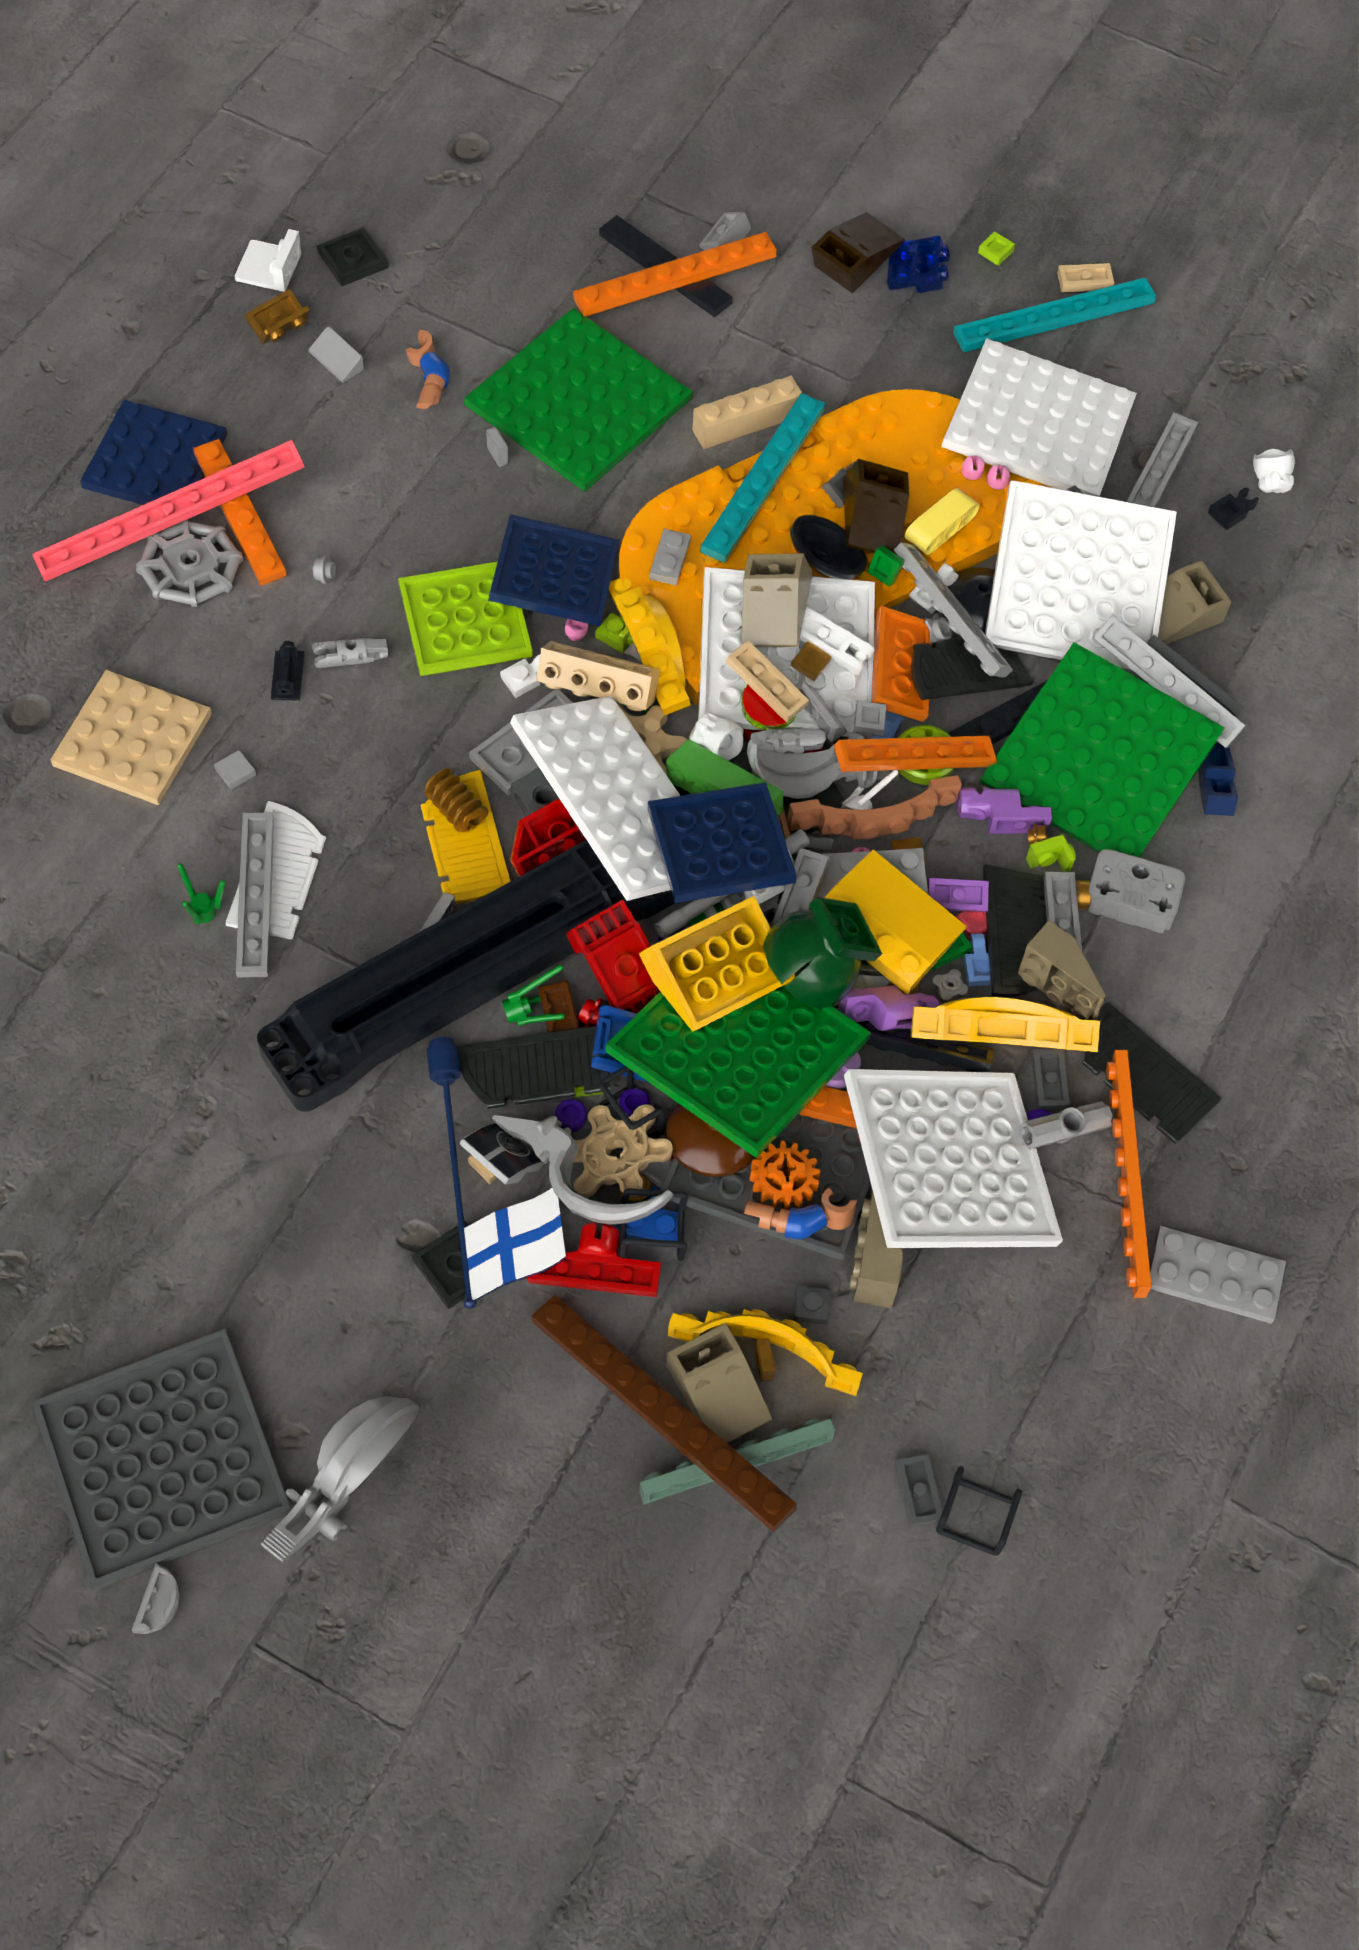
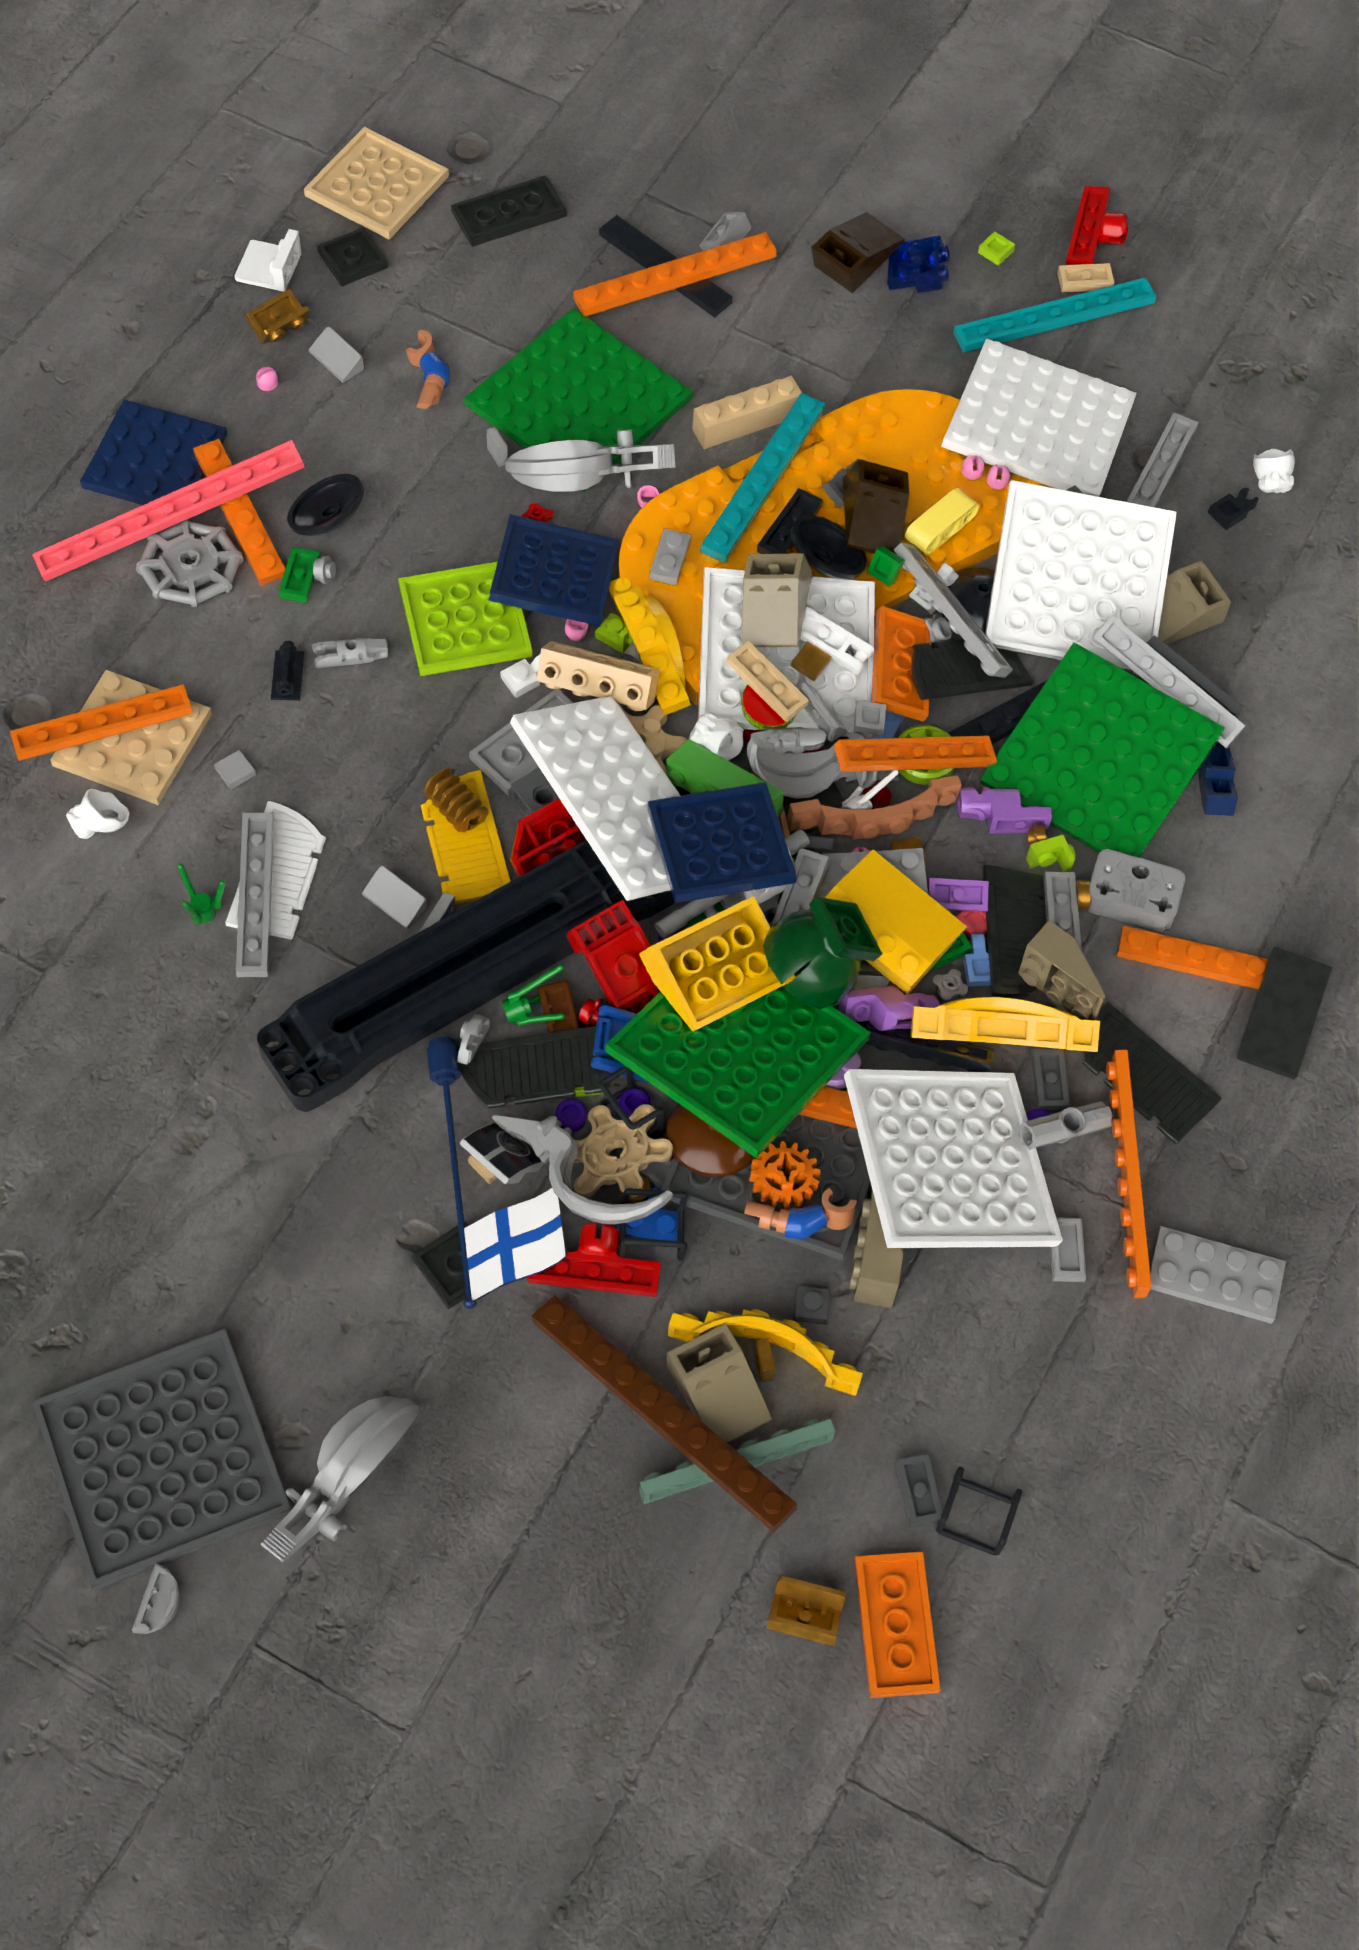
(97, 813): none -> white hair
(101, 722): none -> orange plate
(267, 379): none -> bright pink hinge
(298, 575): none -> green plate
(326, 505): none -> black dish
(376, 182): none -> tan plate
(395, 897): none -> light grey slope
(472, 1036): none -> light grey plate
(508, 210): none -> pearl dark grey tile
(538, 513): none -> red plate
(583, 463): none -> light grey piece
(646, 493): none -> bright pink hinge
(778, 537): none -> black plate
(806, 1610): none -> pearl gold bracket
(881, 798): none -> dark red plate
(896, 1625): none -> orange plate
(1069, 1256): none -> light grey tile
(1095, 226): none -> red plate
(1191, 957): none -> orange plate
(1284, 1013): none -> pearl dark grey tile

